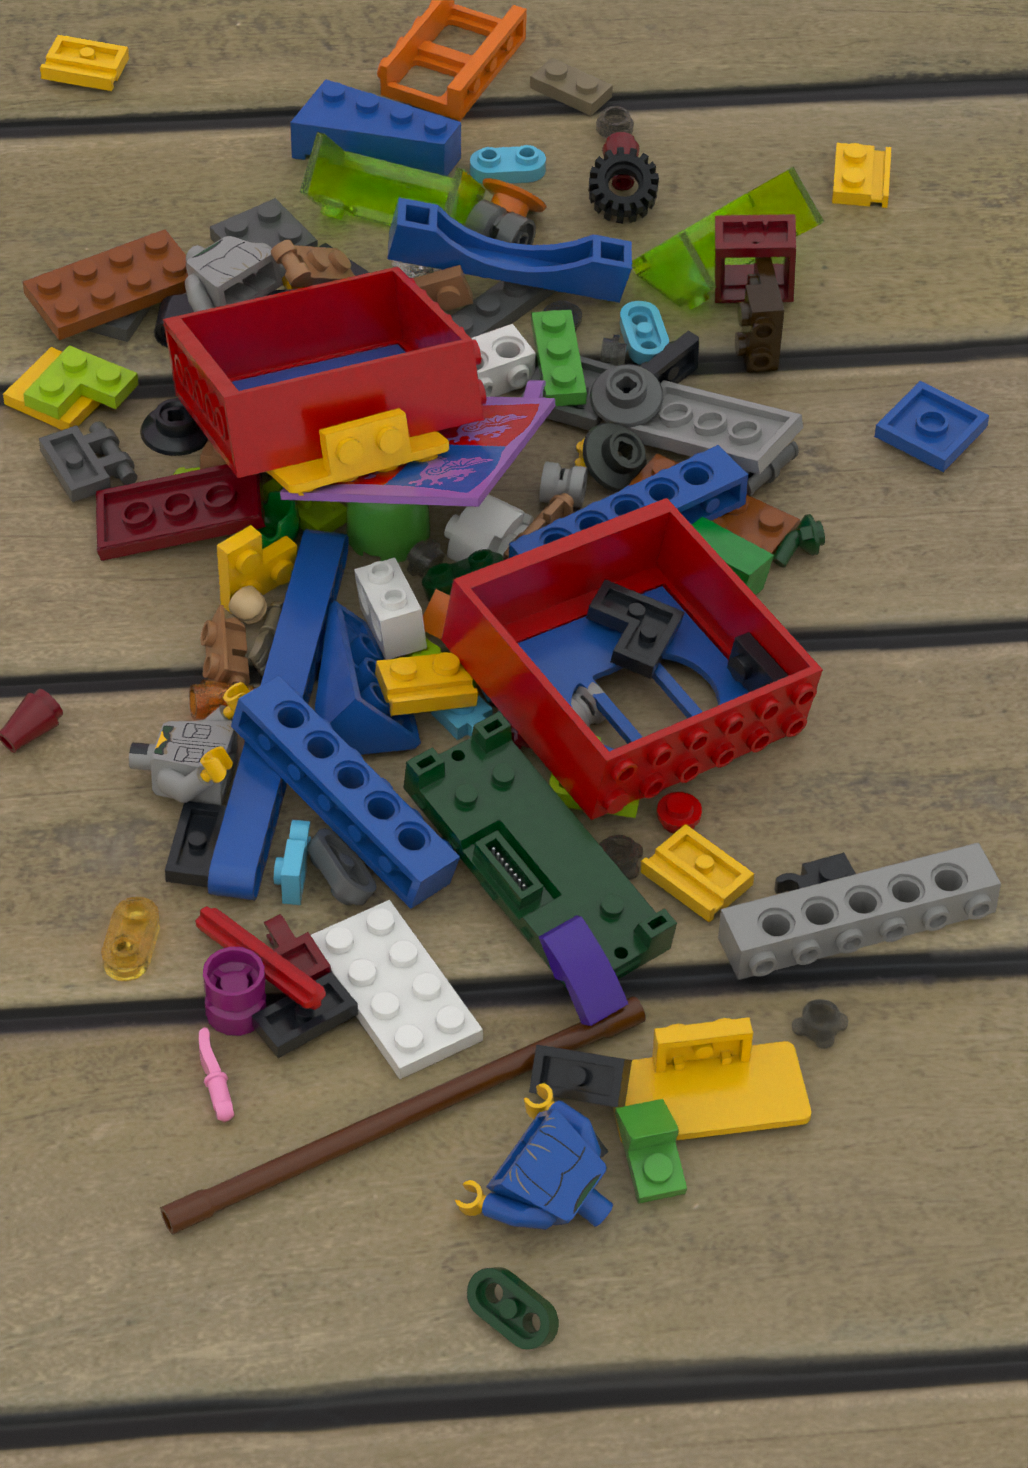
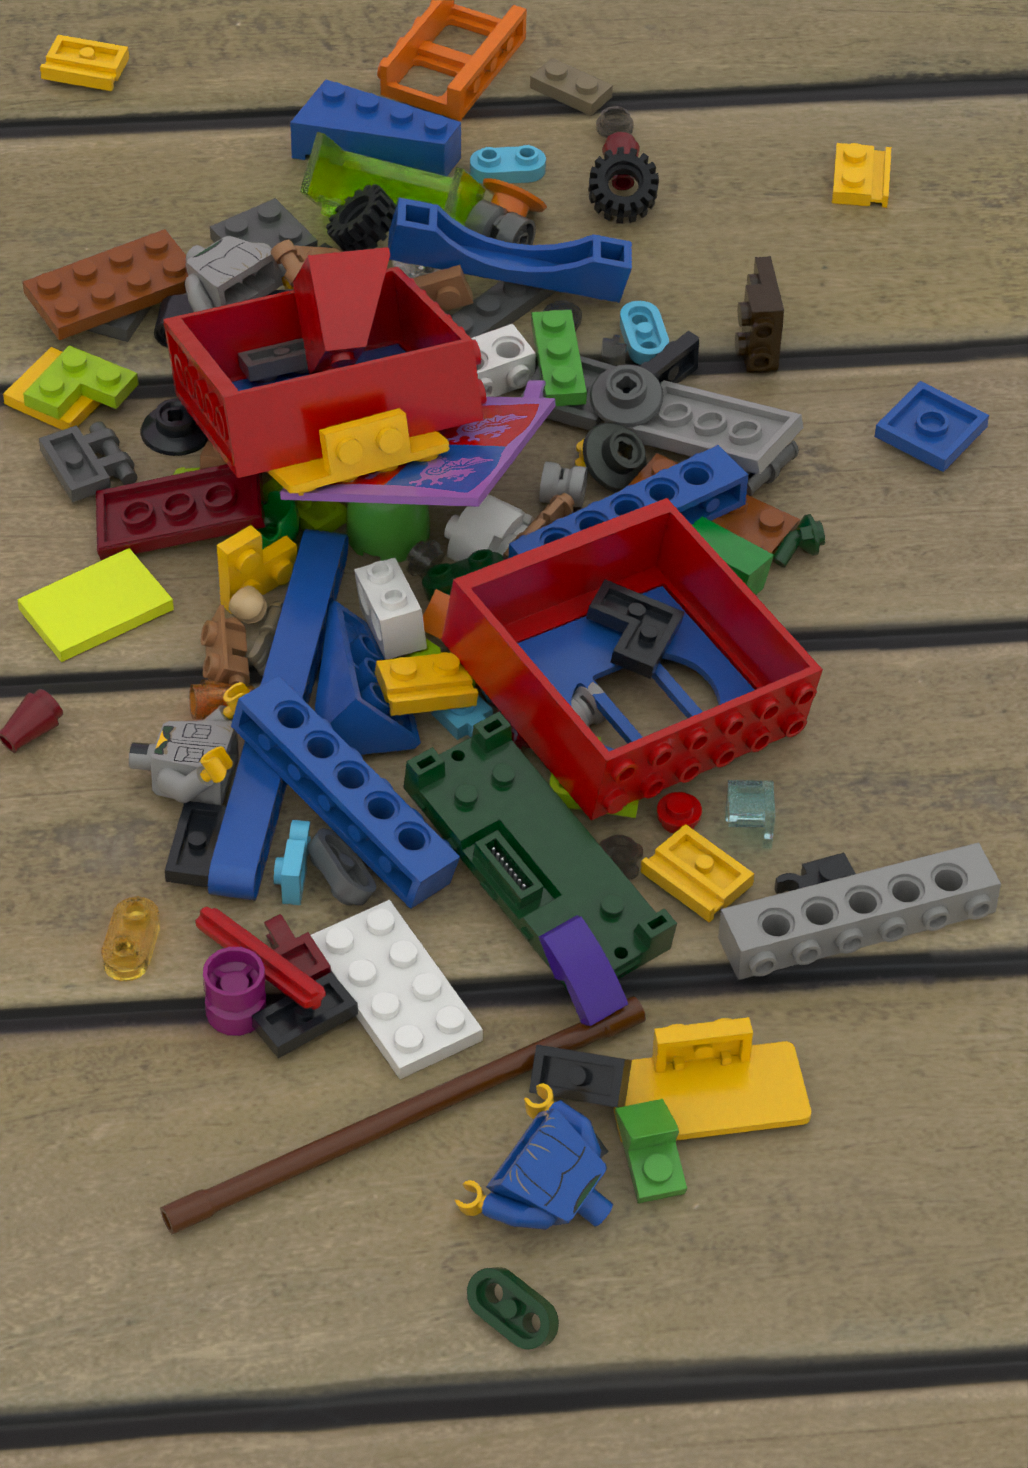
(95, 604): none -> neon yellow tile
(215, 1079): bright pink piece -> none
(270, 361): none -> dark grey plate
(338, 304): none -> red slope
(362, 219): none -> black tyre
(685, 262): clear neon green windscreen -> none
(751, 805): none -> clear light blue panel
(752, 664): black plate -> none
(753, 237): dark red window -> none
(820, 1012): clear smoke plate -> none

